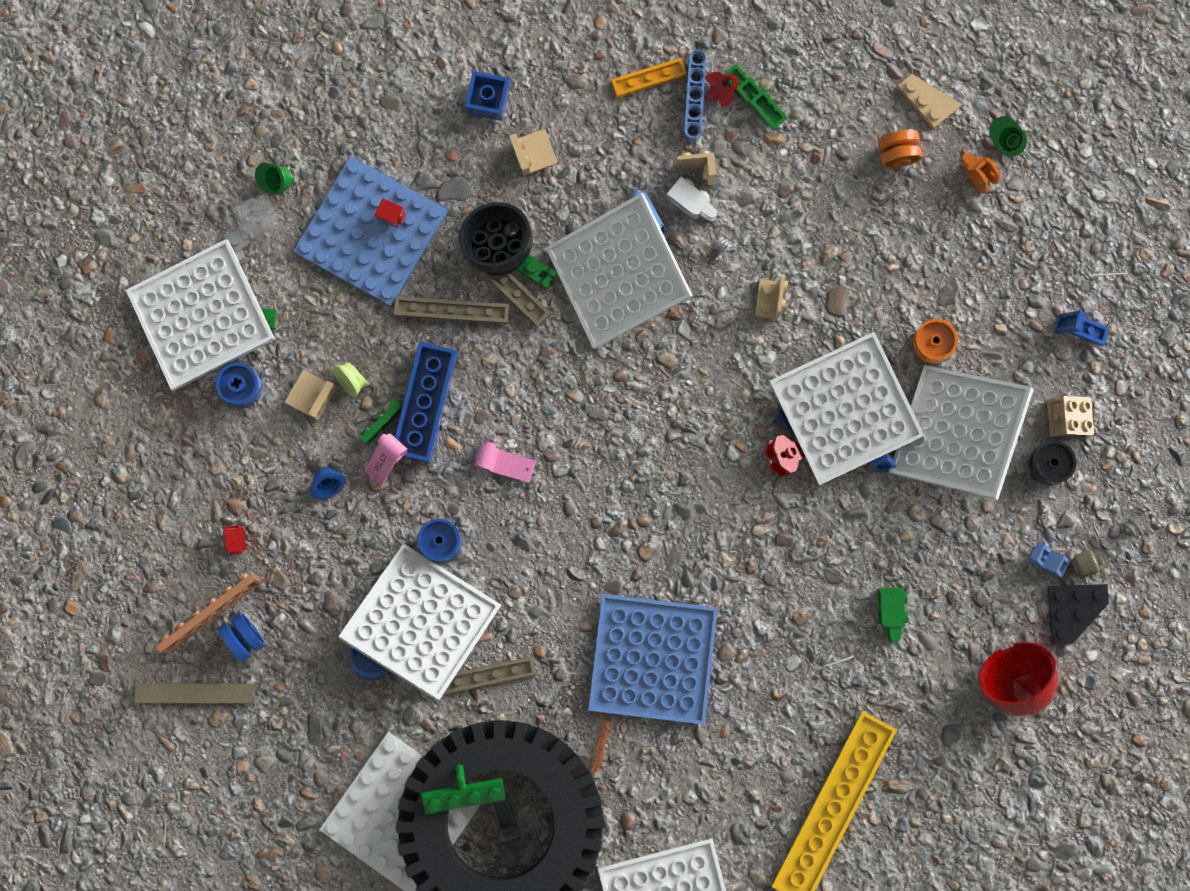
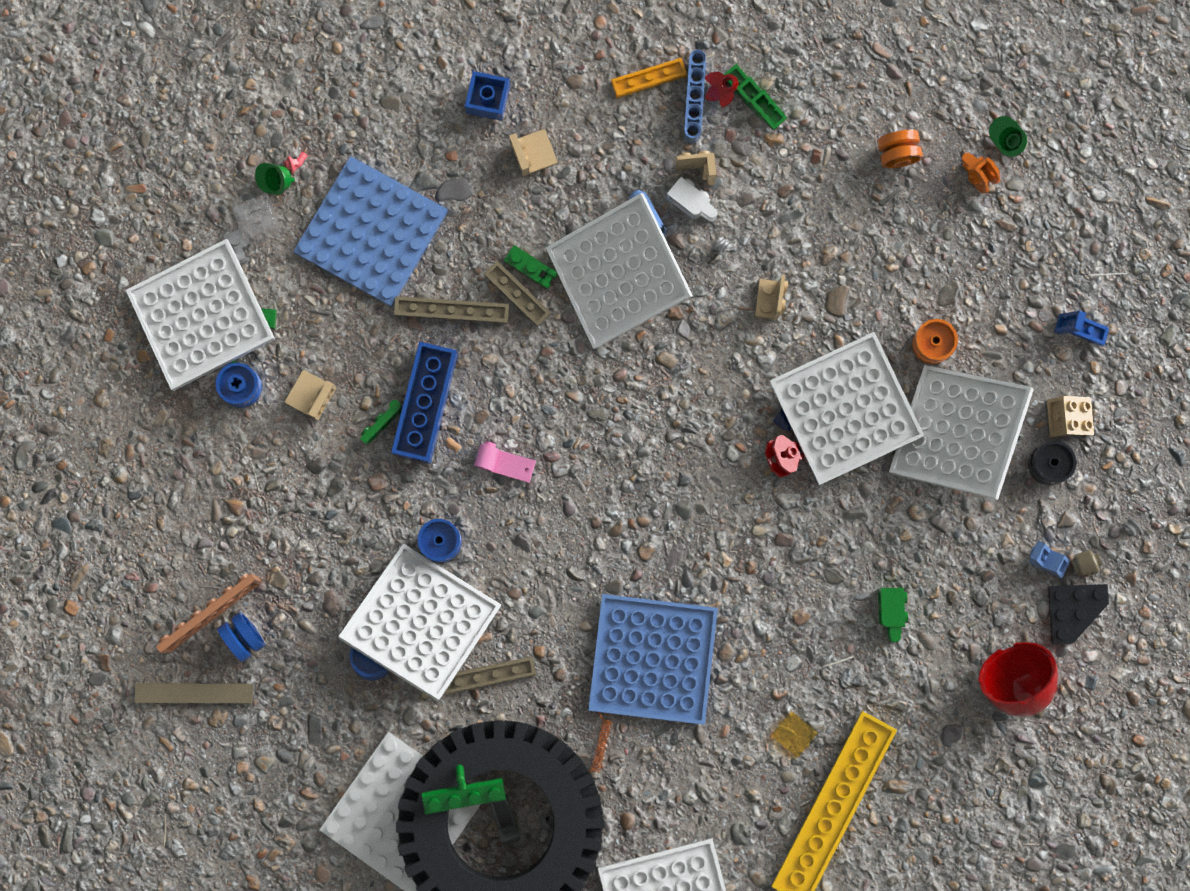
(234, 539): red brick -> none
(292, 164): none -> coral plate
(326, 483): blue hat -> none
(349, 378): yellowish green hat -> none
(384, 458): bright pink door -> none
(390, 213): red brick -> none
(480, 226): black wheel -> none
(794, 734): none -> clear yellow piece
(883, 463): blue plate -> none
(928, 101): tan wing -> none

